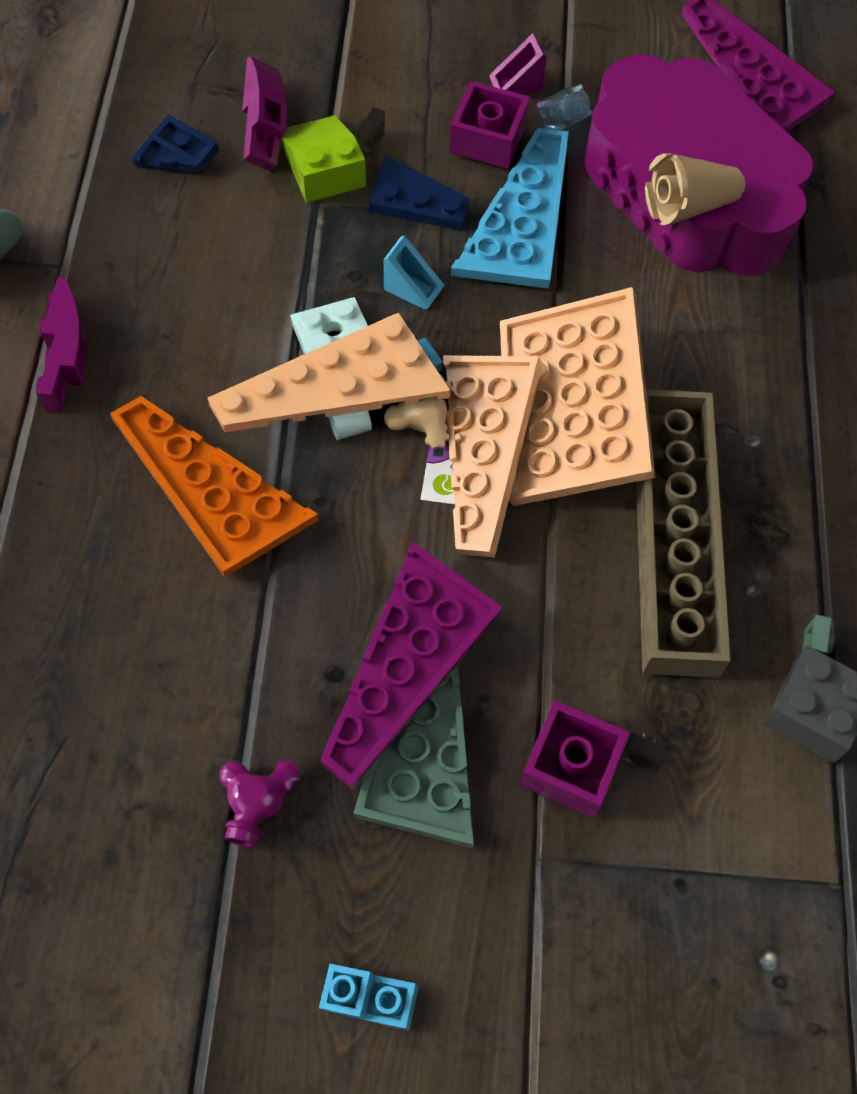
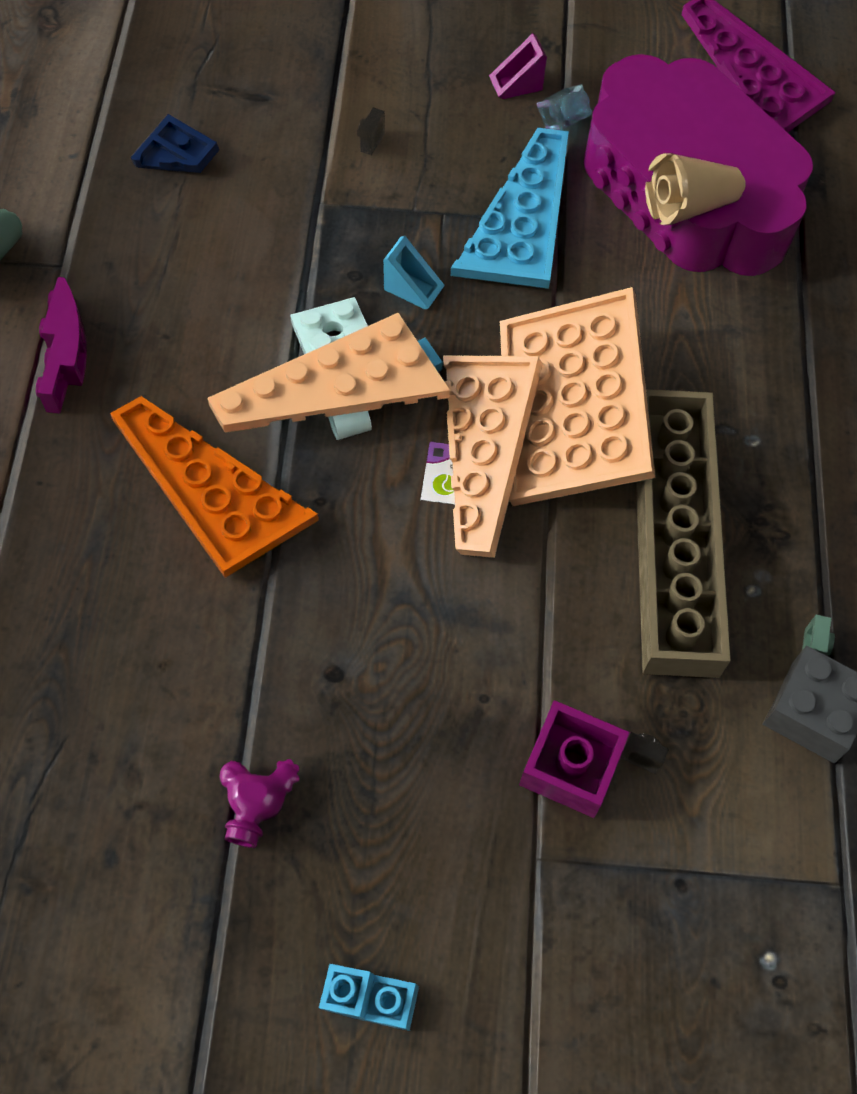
(266, 113): magenta slope -> none
(324, 158): lime slope -> none
(414, 648): magenta wing -> none
(416, 197): dark blue wing -> none
(423, 774): sand green wing -> none
(425, 416): tan animal -> none
(489, 124): magenta brick -> none

